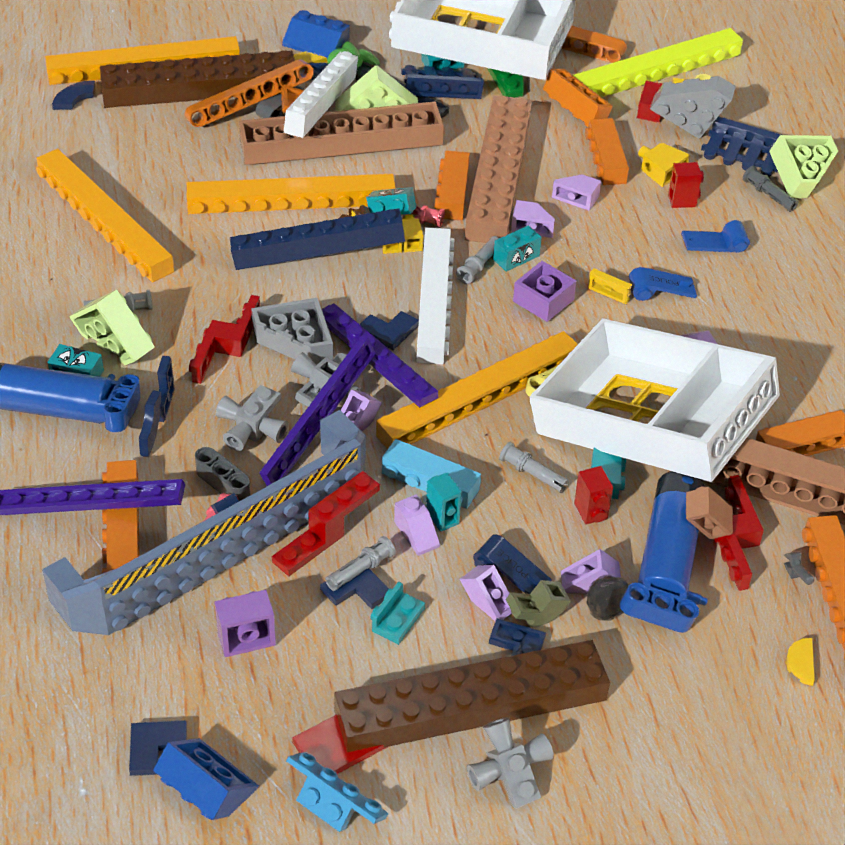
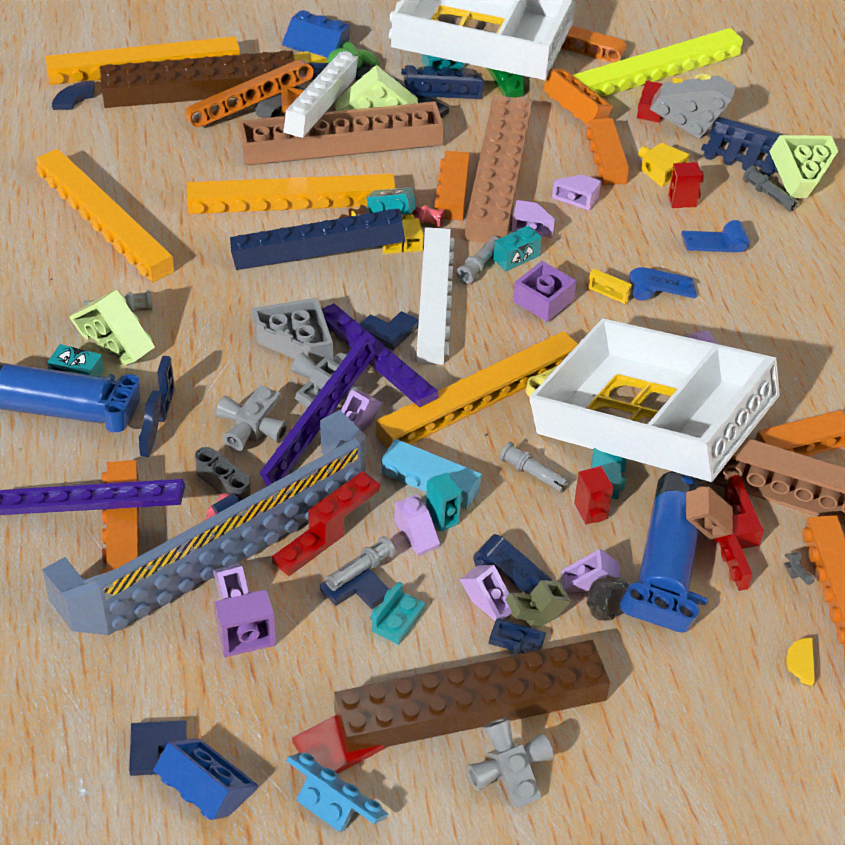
(223, 339): red bracket -> none
(230, 581): none -> lavender slope

